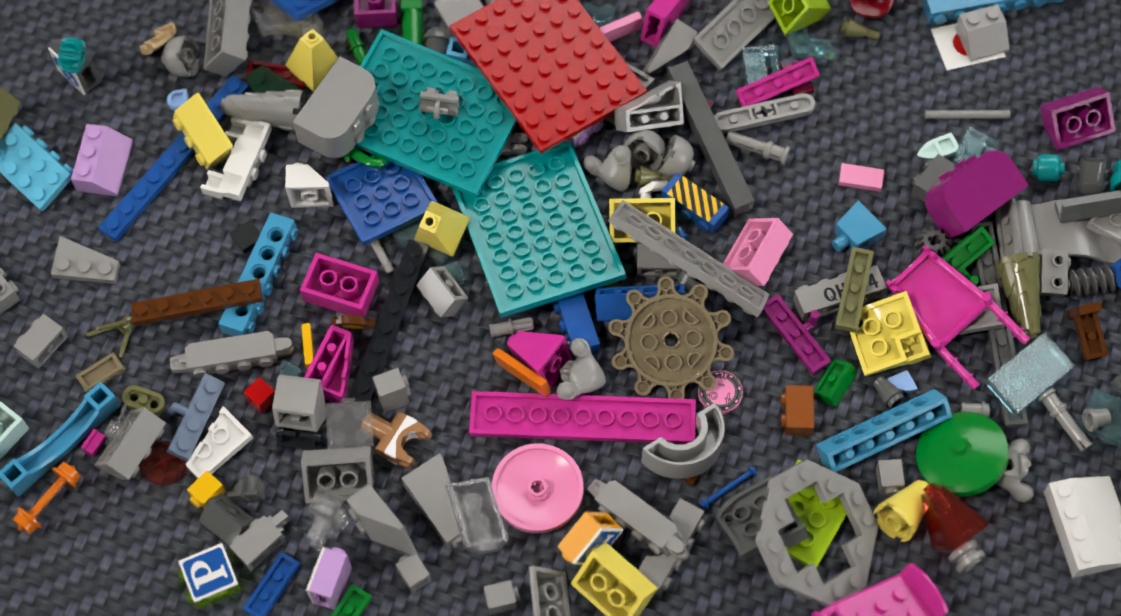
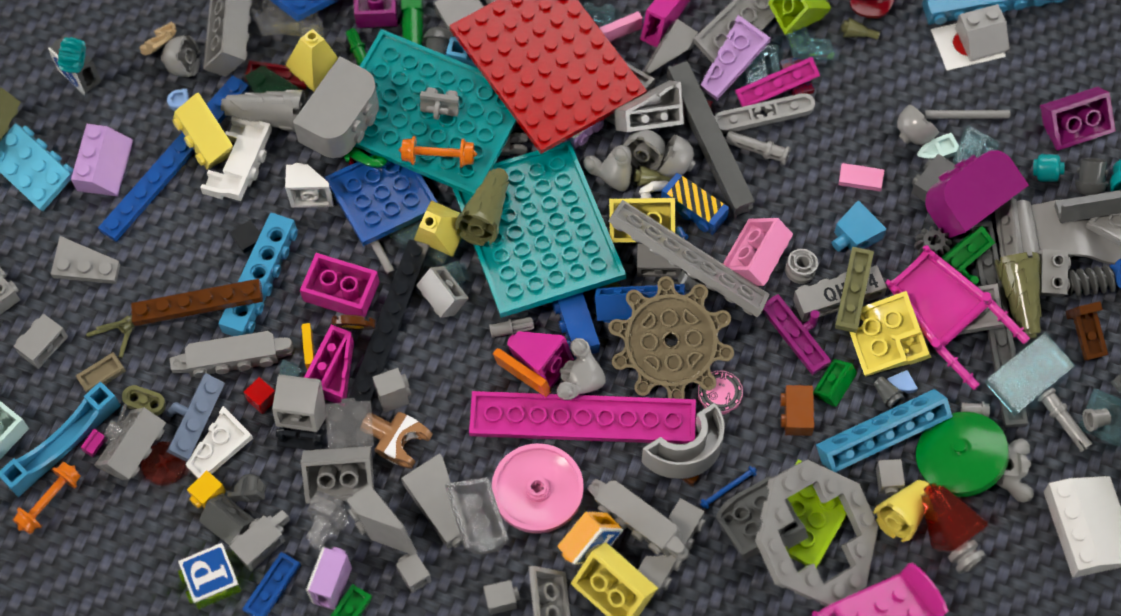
(410, 150): none -> orange piece
(483, 212): none -> olive cone
(735, 55): none -> lavender wing
(801, 274): none -> light grey wheel
(915, 127): none -> light grey cylinder

